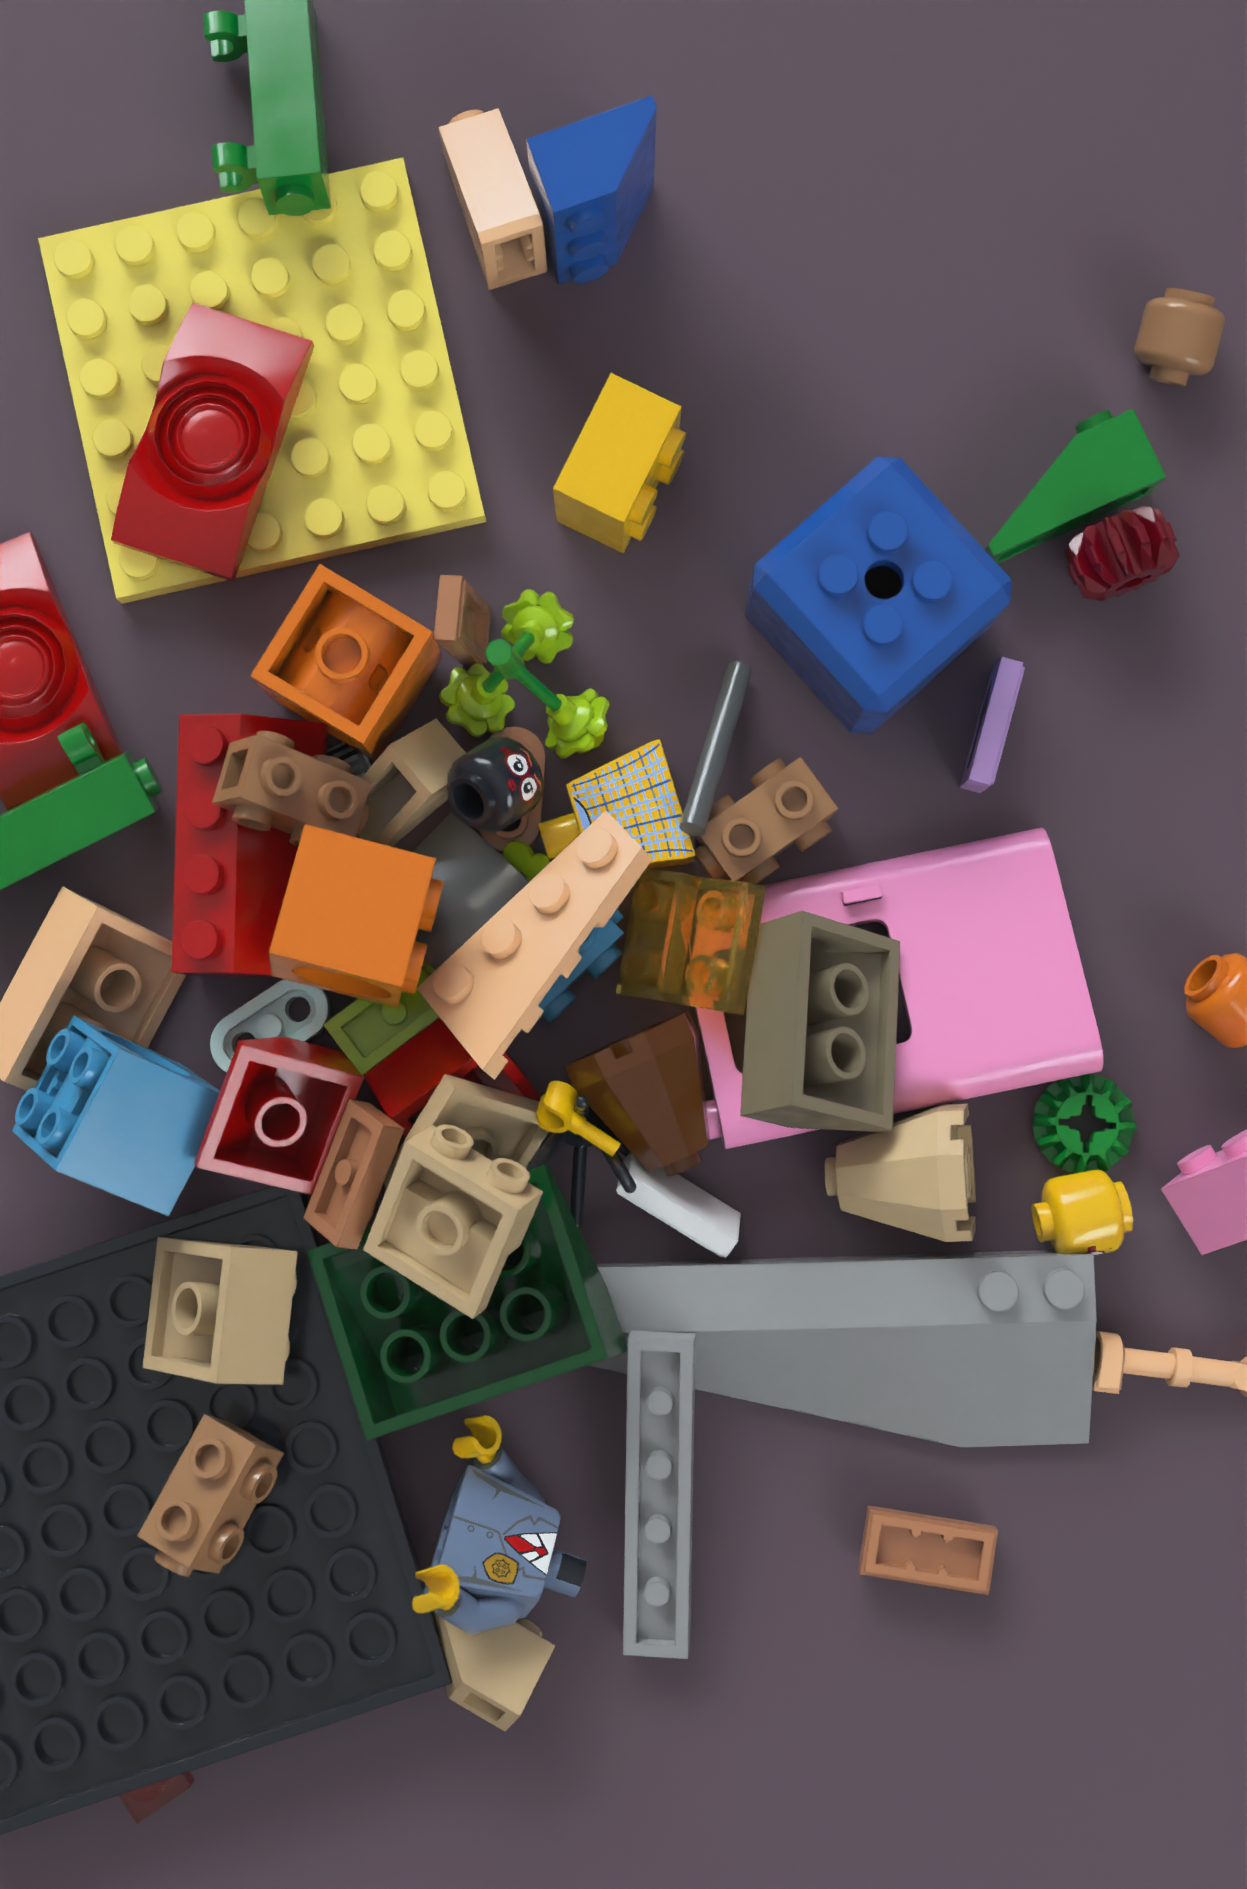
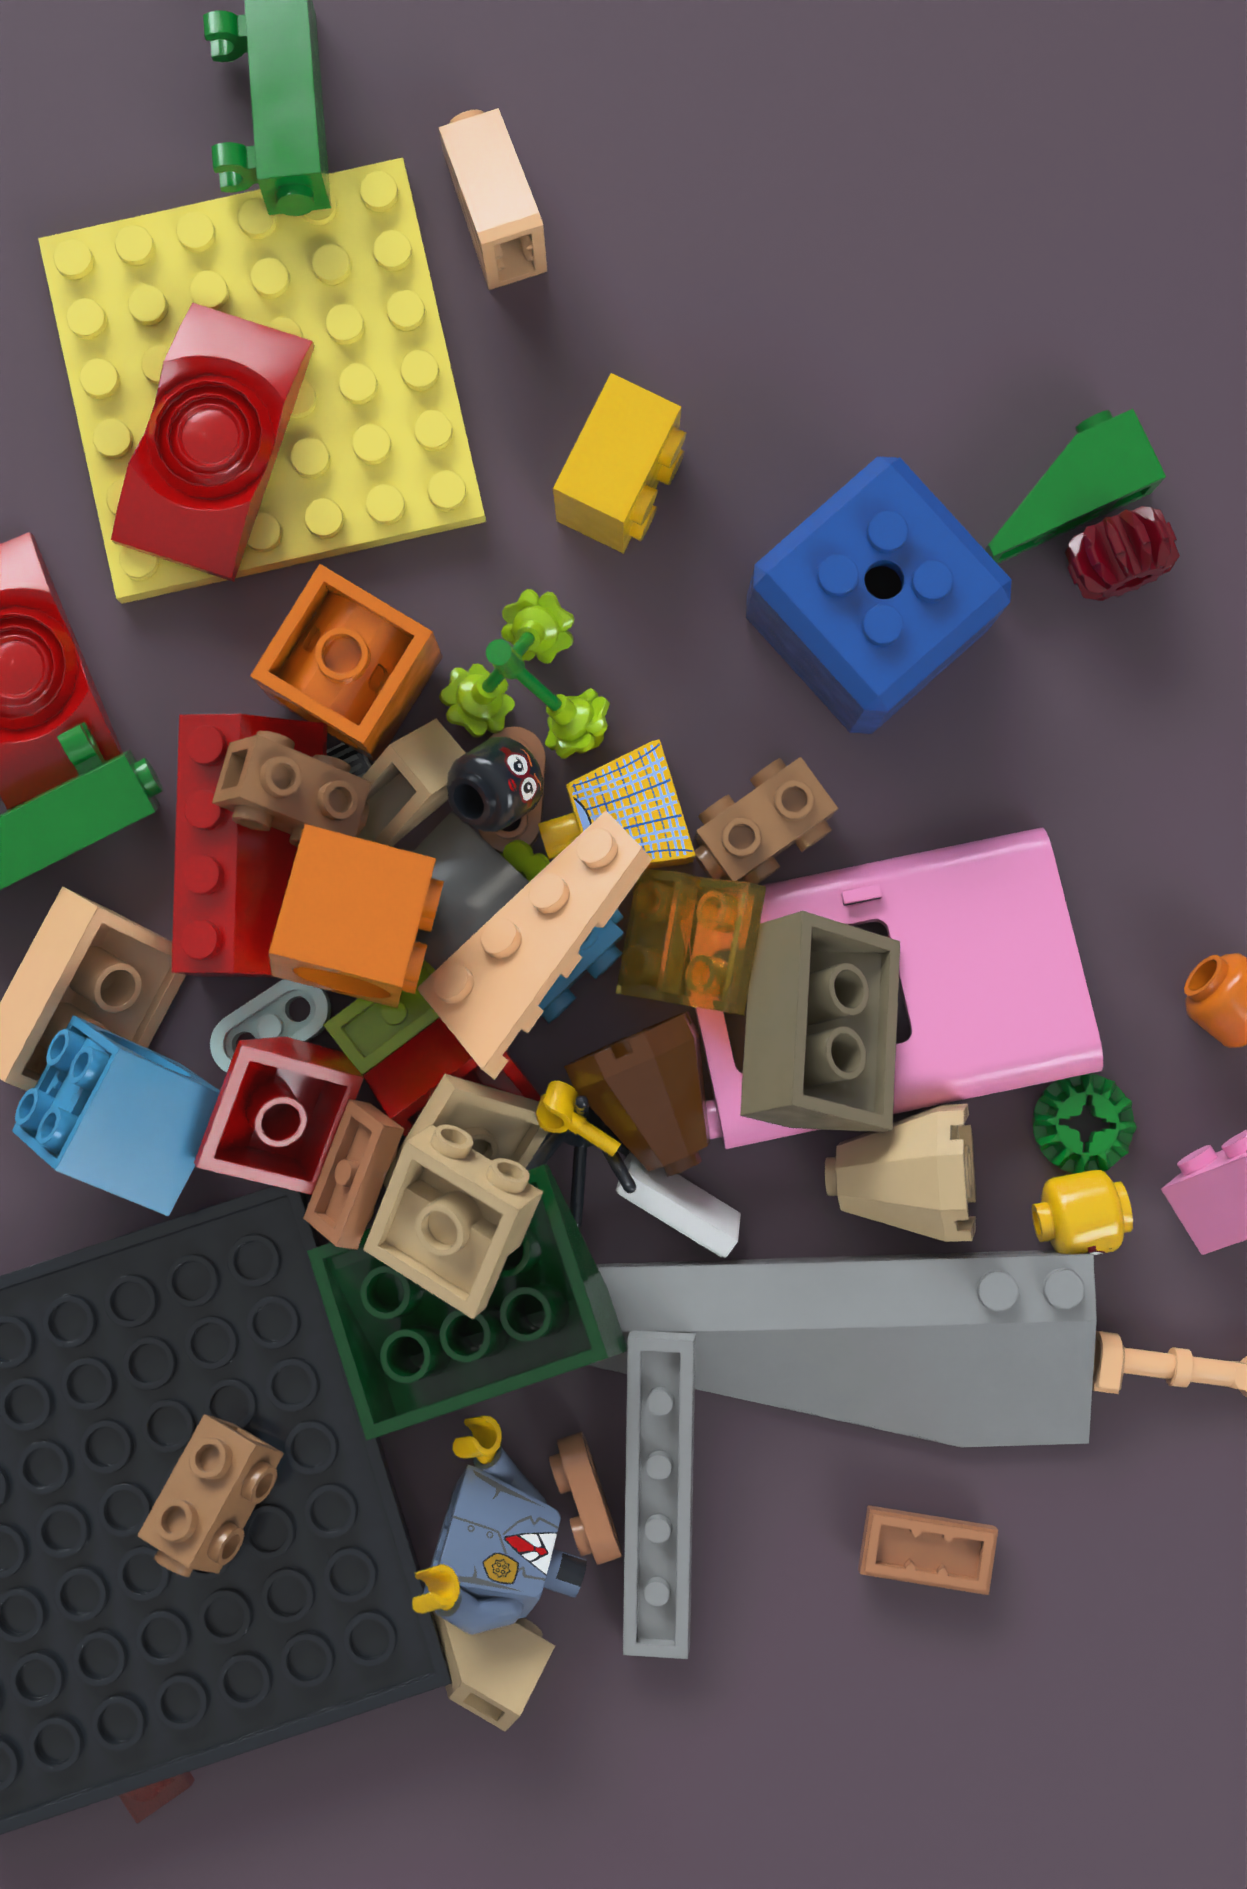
(220, 1311): tan slope -> none
(462, 621): nougat tile -> none
(593, 186): blue slope -> none
(594, 1525): none -> nougat plate
(715, 749): dark grey bar -> none
(992, 725): lavender tile -> none
(1179, 336): medium nougat head -> none

